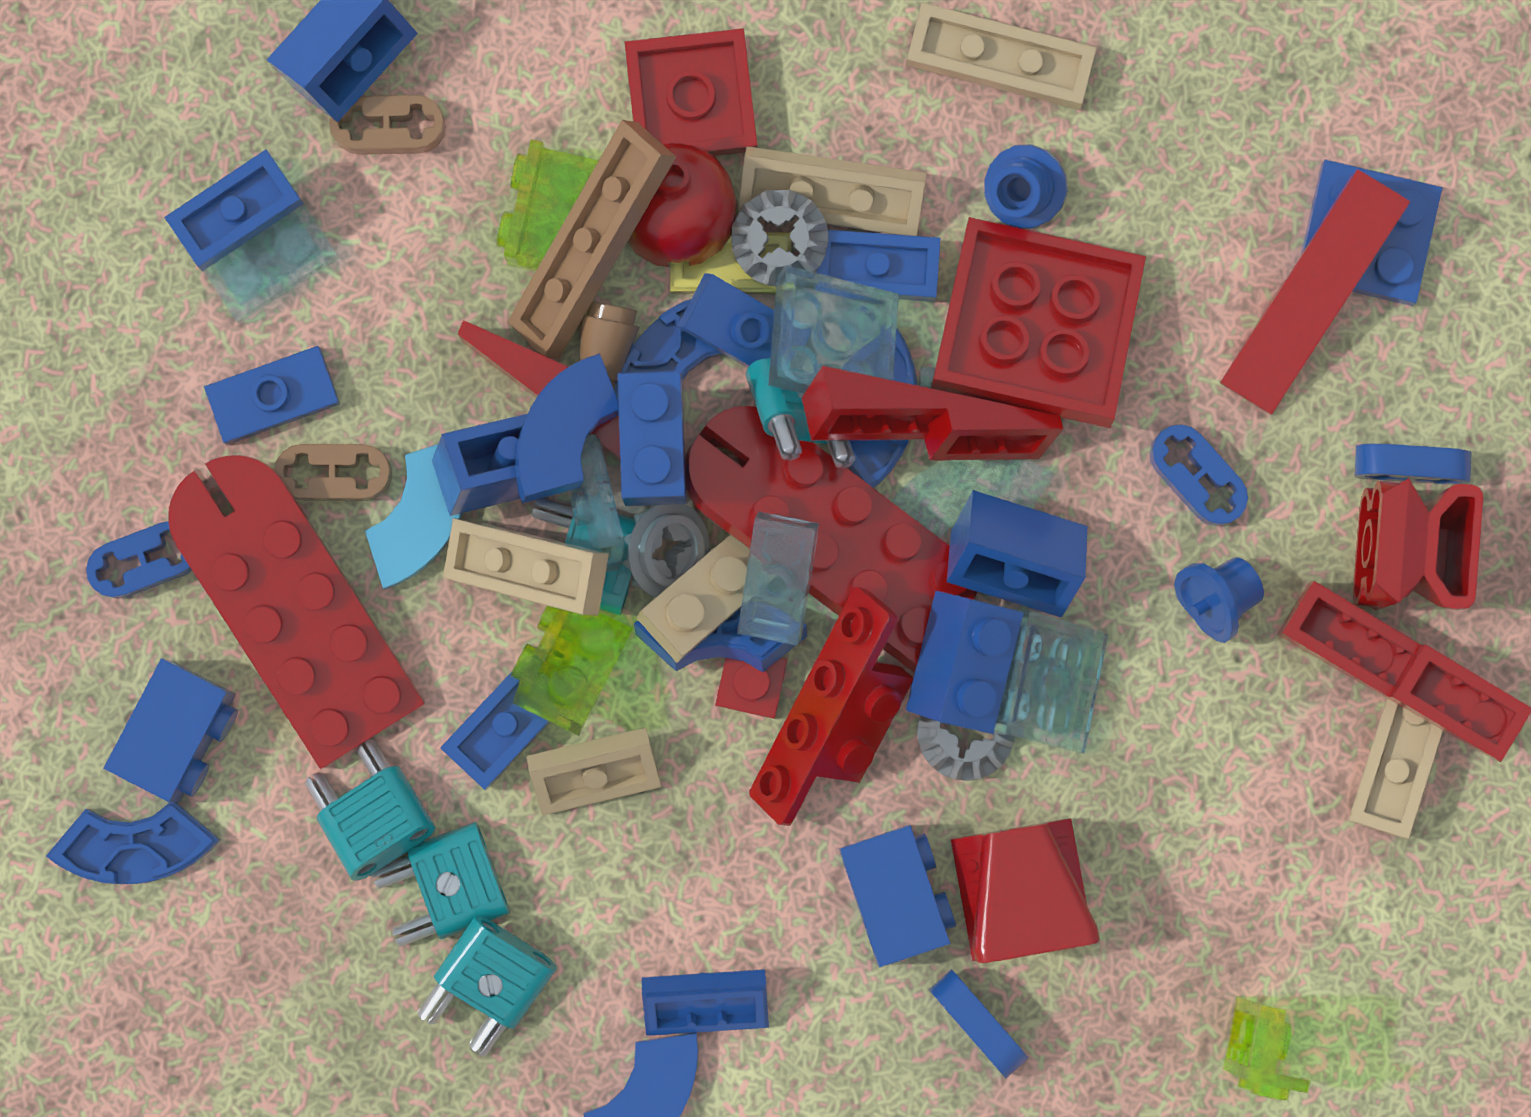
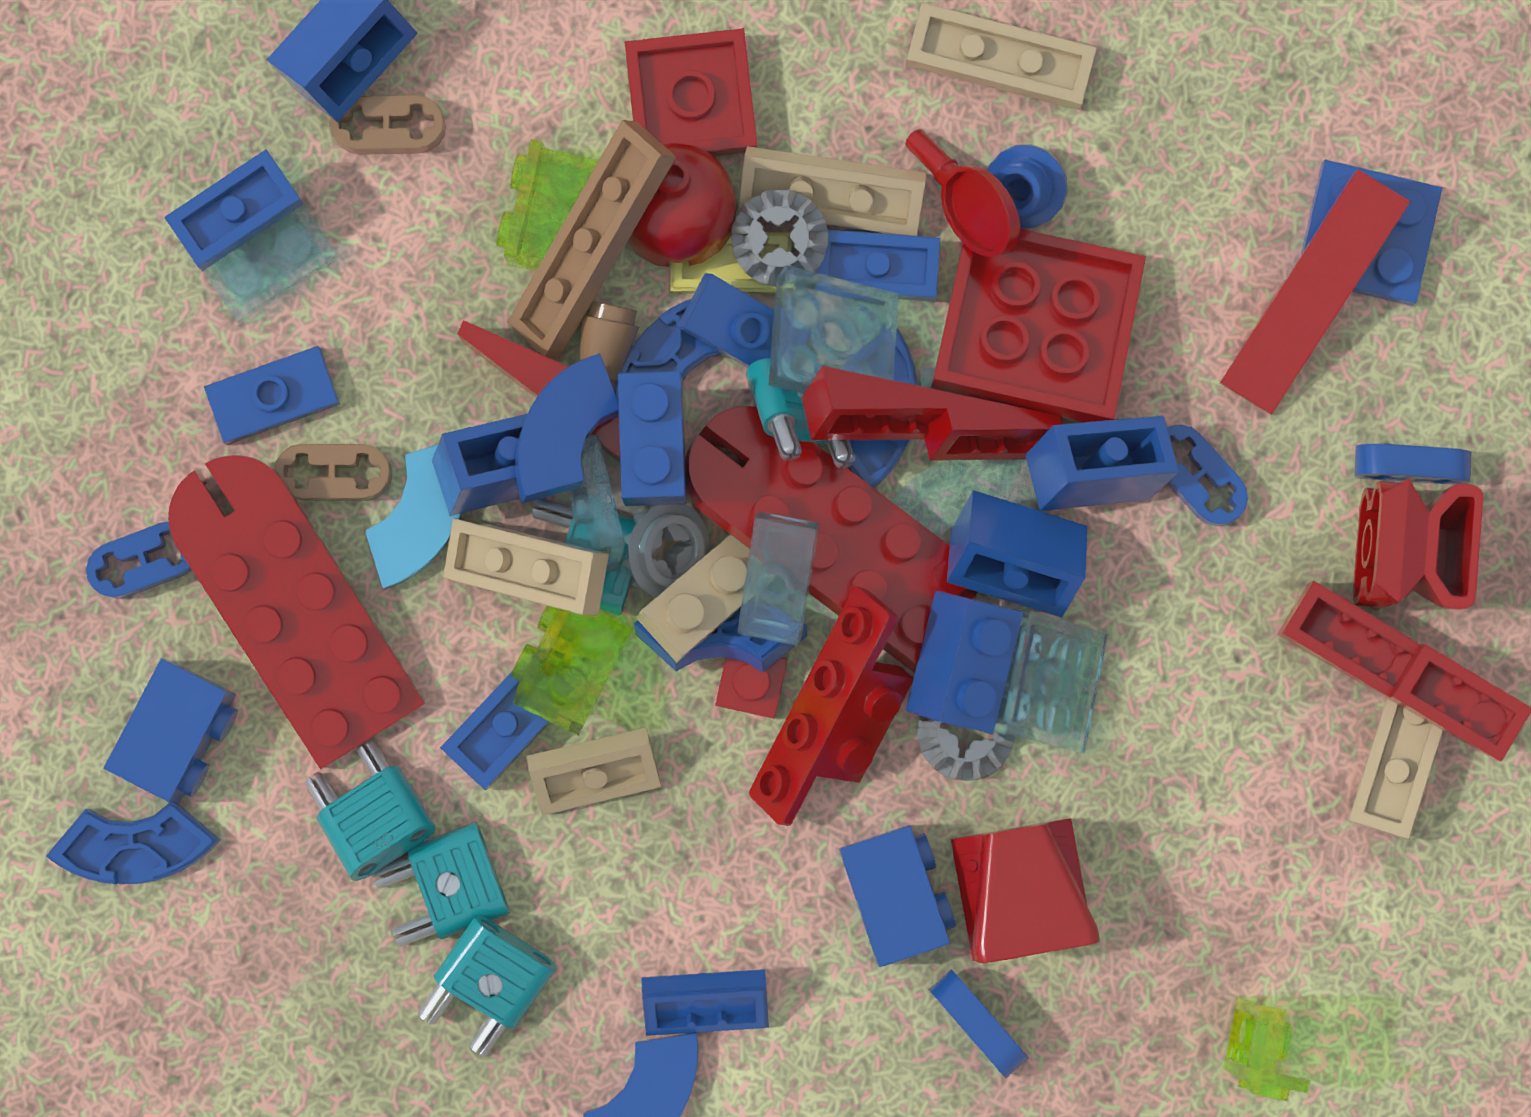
(971, 198): none -> red piece
(1101, 462): none -> blue brick
(1219, 595): blue piece -> none

